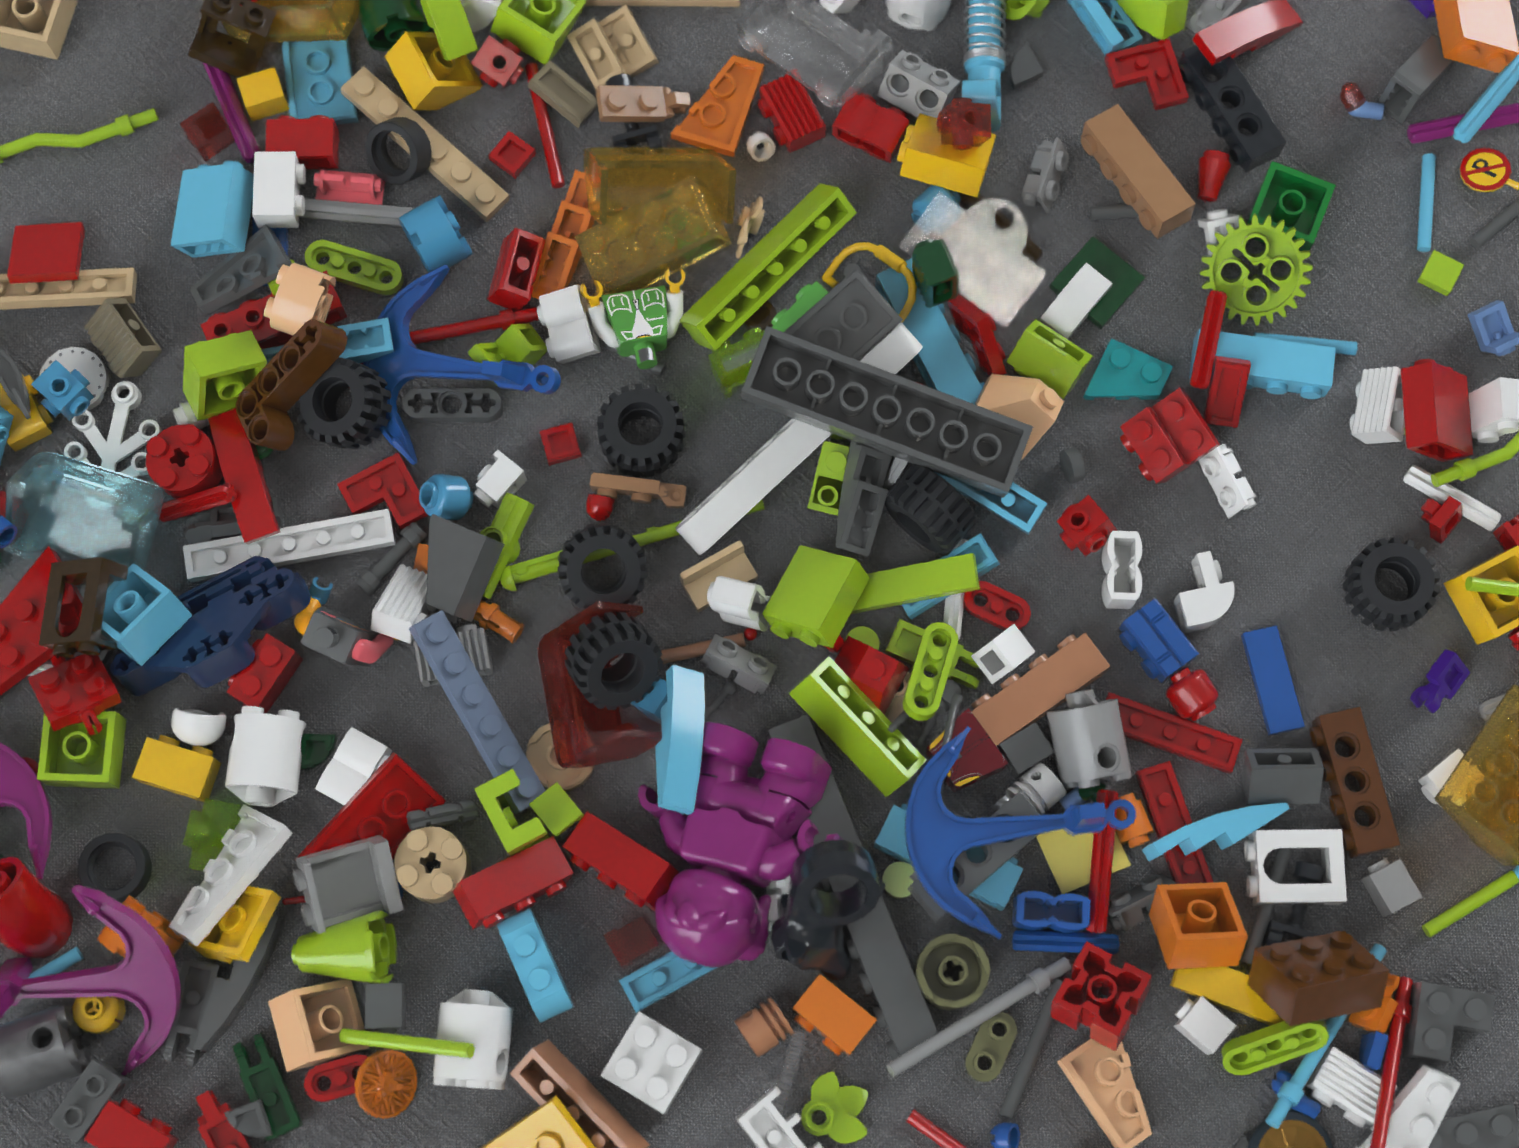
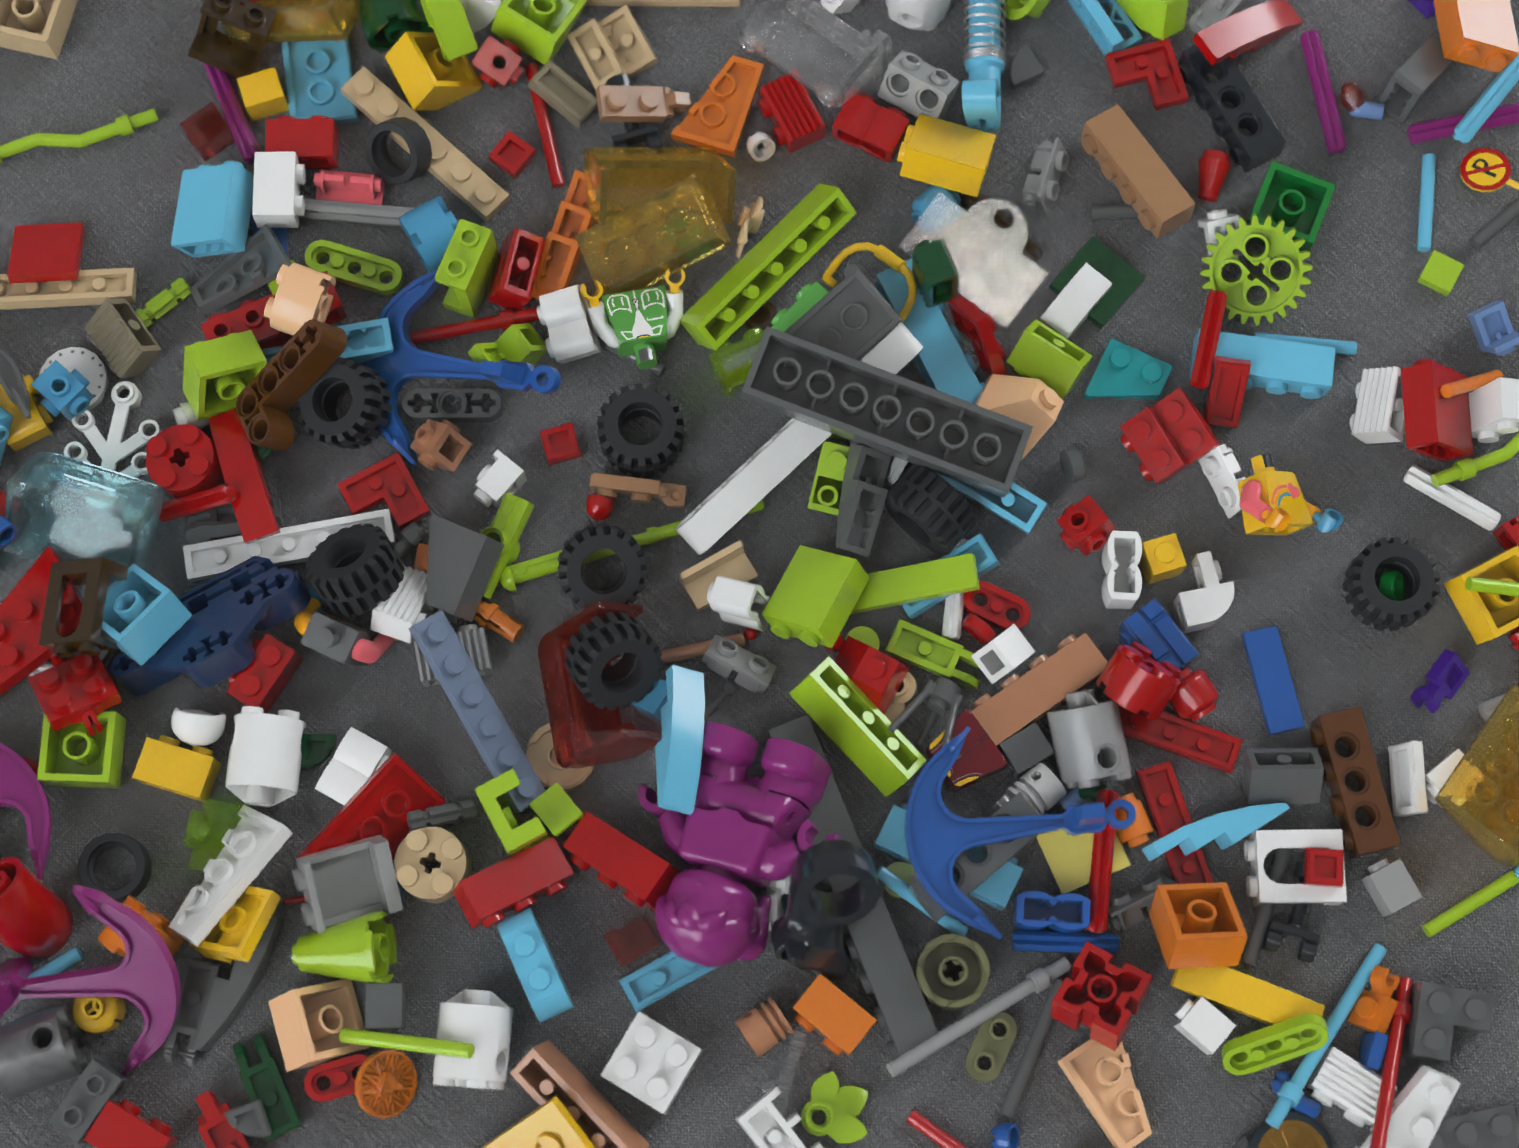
(164, 301): none -> lime axle
(355, 569): none -> black tyre
(440, 445): none -> nougat brick
(446, 496): dark azure head -> none
(468, 267): none -> lime panel
(901, 888): none -> medium azure bar
(932, 659): lime plate -> none
(964, 124): clear red brick -> none
(978, 629): none -> red tile
(1139, 680): none -> red brick
(1162, 559): none -> yellow brick
(1275, 504): none -> torso
(1317, 977): reddish brown brick -> none
(1323, 92): none -> magenta axle
(1323, 867): none -> red tile
(1392, 585): none -> green tile
(1407, 779): none -> white tile
(1441, 518): red tile -> none
(1469, 384): none -> orange bar

